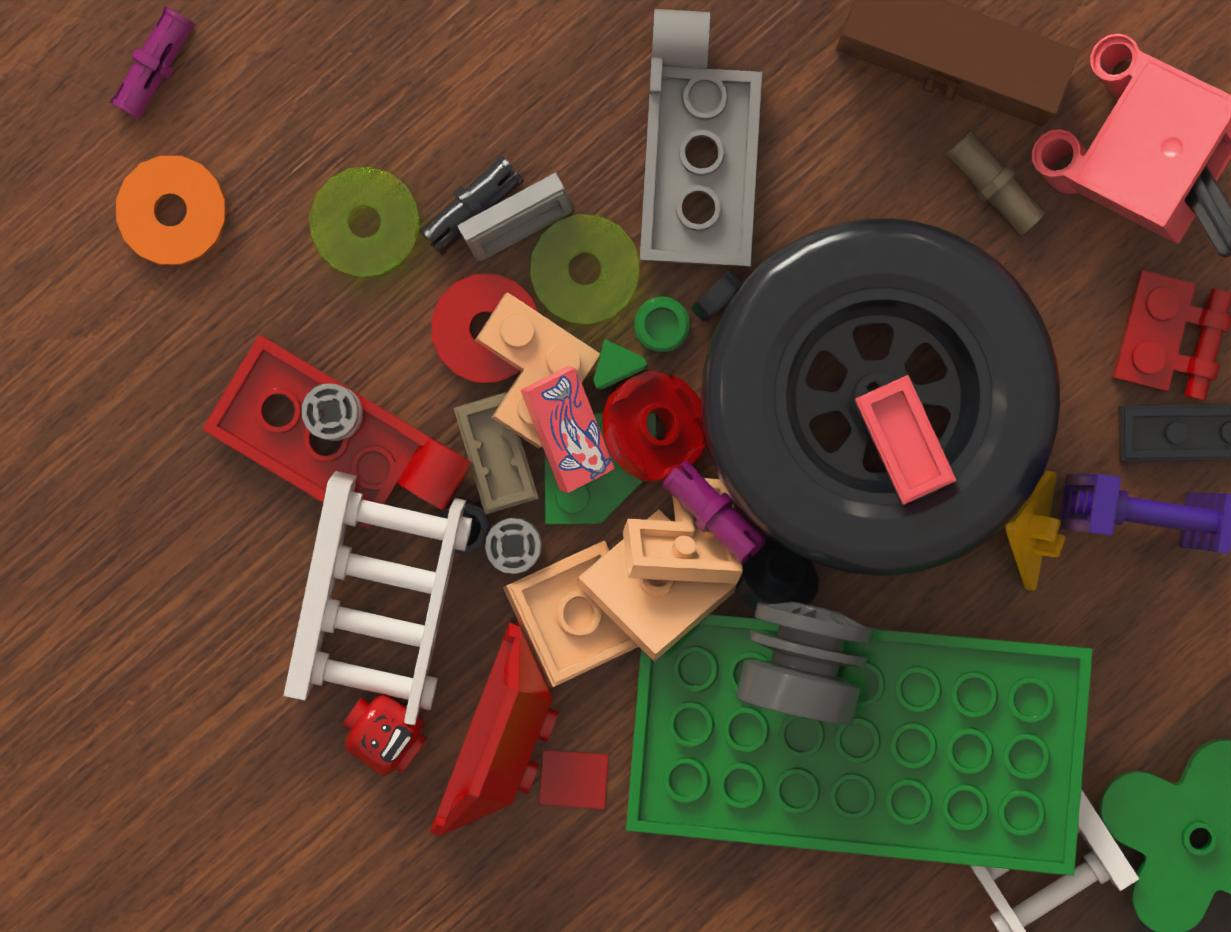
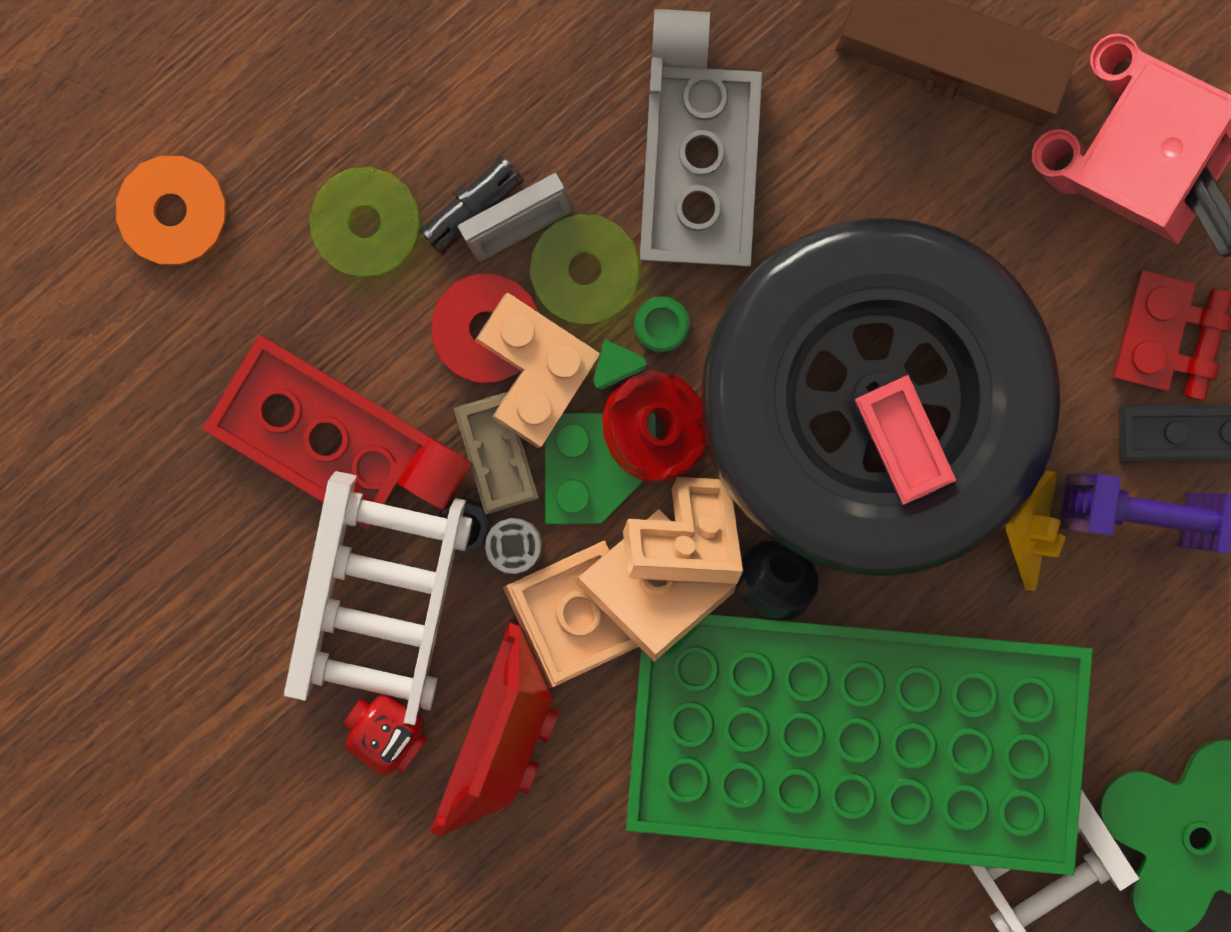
(152, 63): magenta pin -> none
(340, 417): light grey wheel -> none
(567, 429): tile -> none
(573, 779): red sticker -> none
(714, 512): magenta pin -> none
(717, 296): black tile -> none
(804, 663): dark grey wheel -> none
(995, 183): dark tan pin -> none

